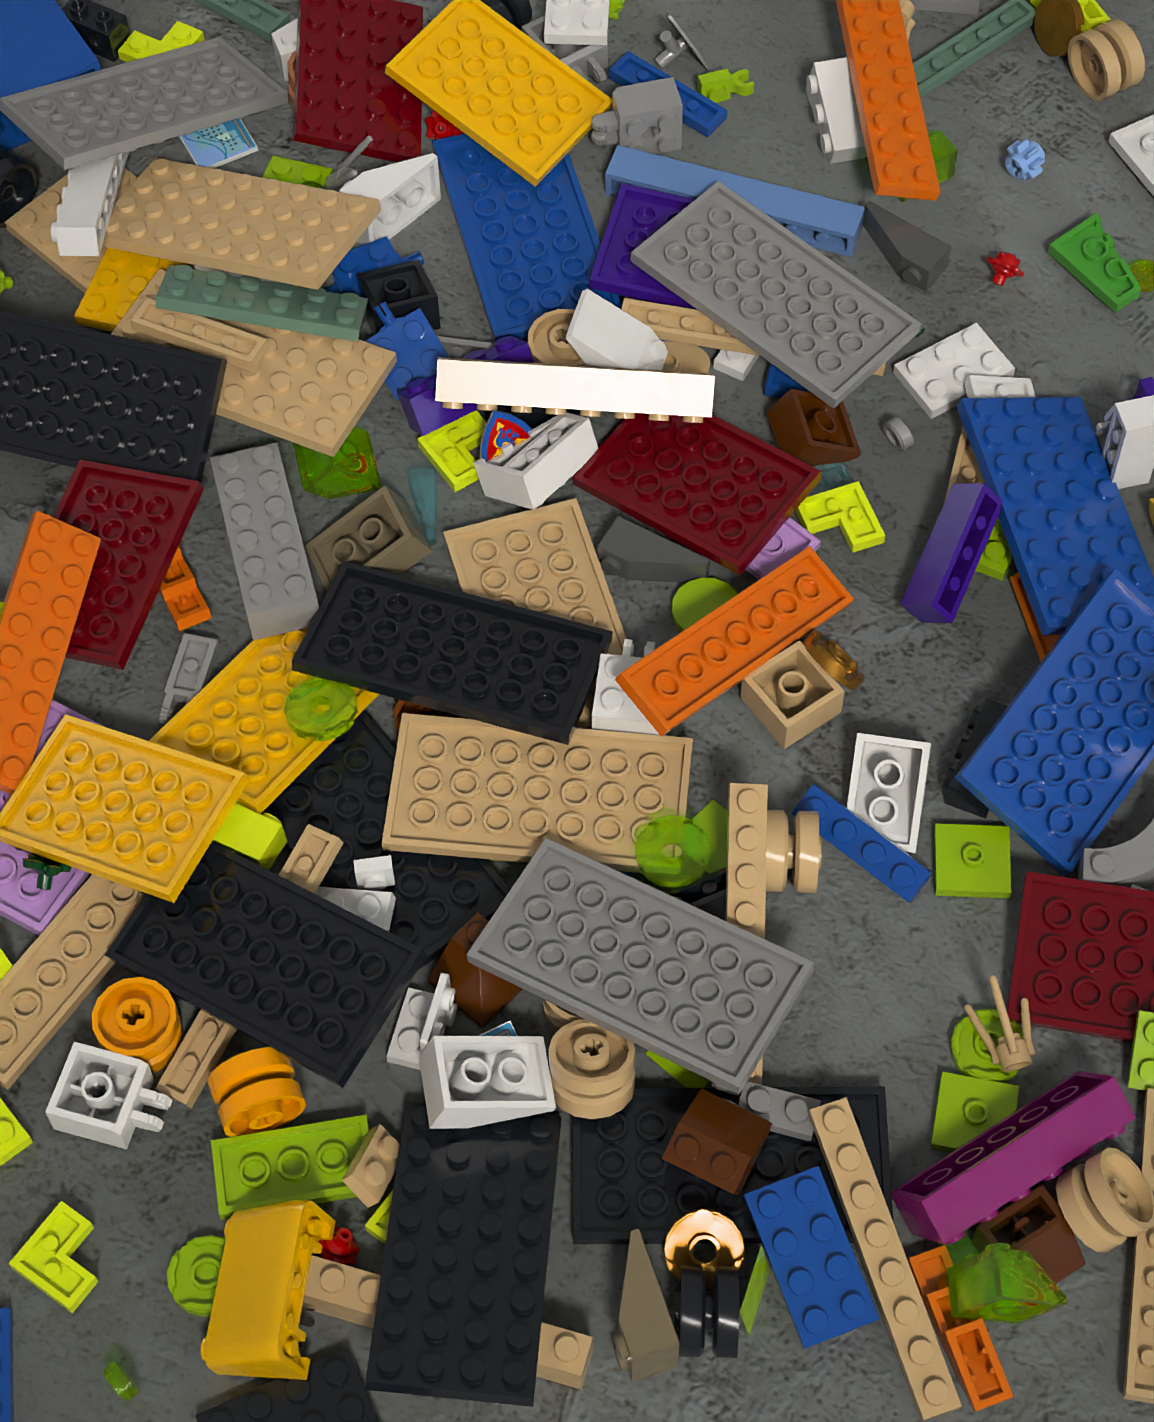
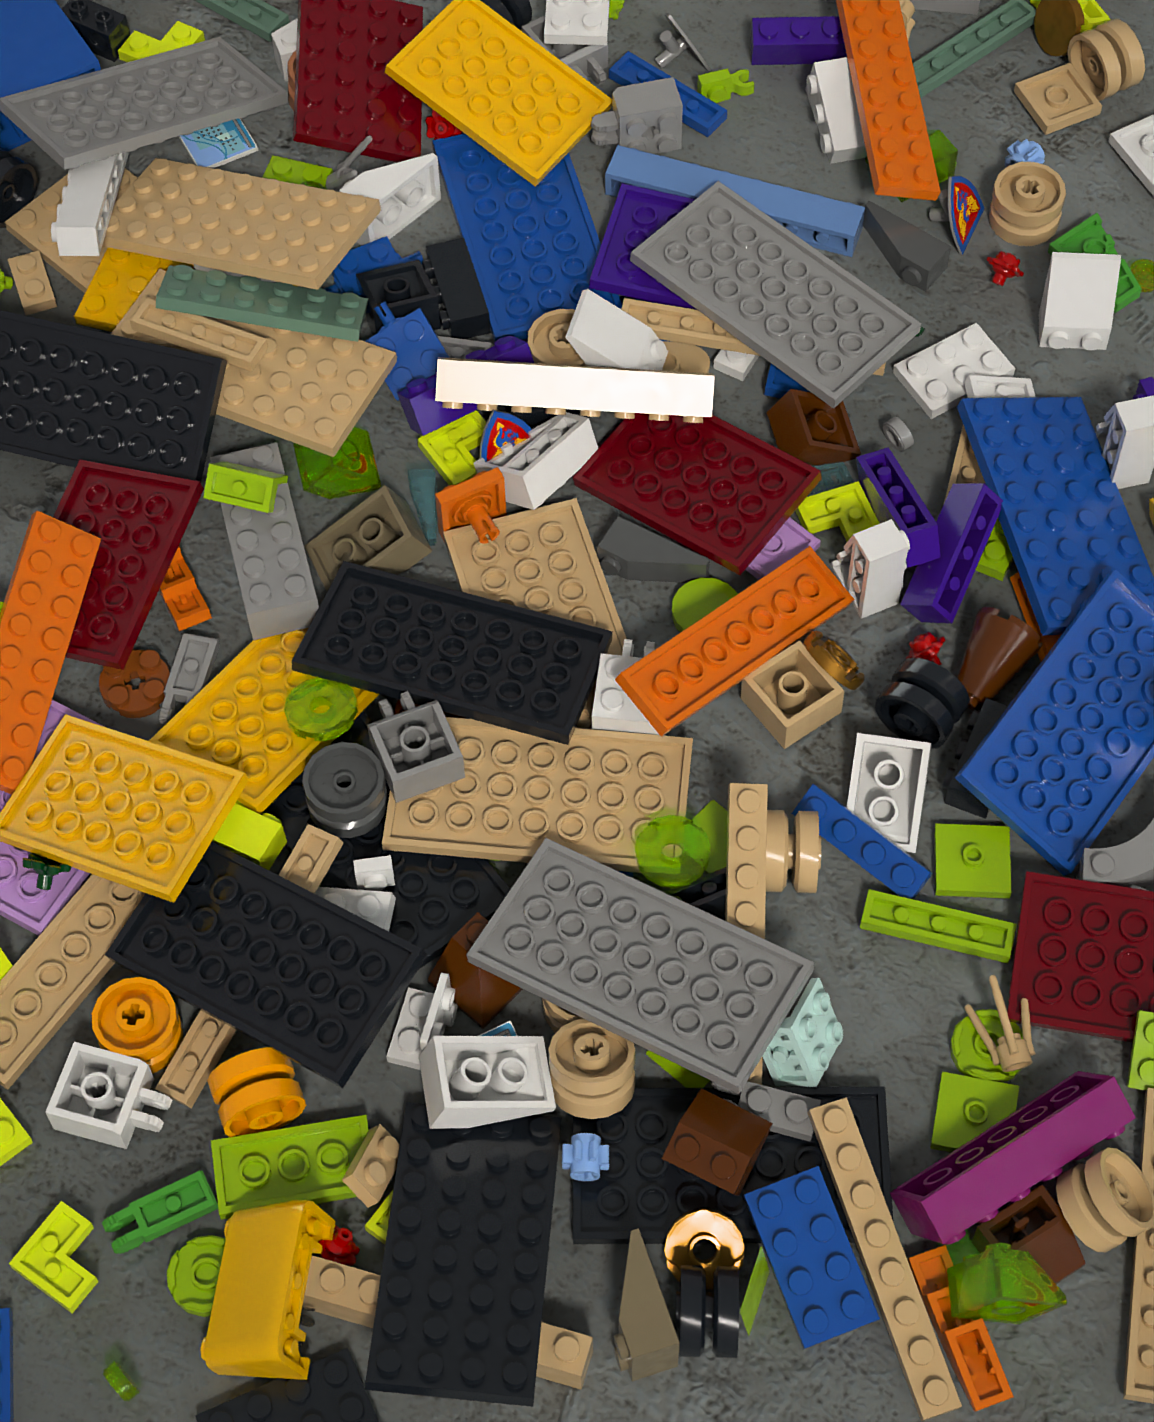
(32, 283): none -> tan plate
(141, 701): none -> dark orange plate
(162, 1211): none -> bright green hinge
(242, 486): none -> lime panel
(345, 789): none -> dark grey wheel
(415, 748): none -> light grey hinge
(457, 289): none -> black brick
(473, 504): none -> orange plate
(585, 1157): none -> light blue gear
(796, 40): none -> dark purple brick
(804, 1040): none -> light aqua bracket
(873, 567): none -> white wedge
(896, 499): none -> dark purple brick
(922, 702): none -> black wheel
(926, 647): none -> red plant
(938, 926): none -> lime plate
(961, 208): none -> shield
(995, 654): none -> reddish brown cone
(1027, 203): none -> tan wheel
(1057, 98): none -> tan plate
(1079, 300): none -> white slope

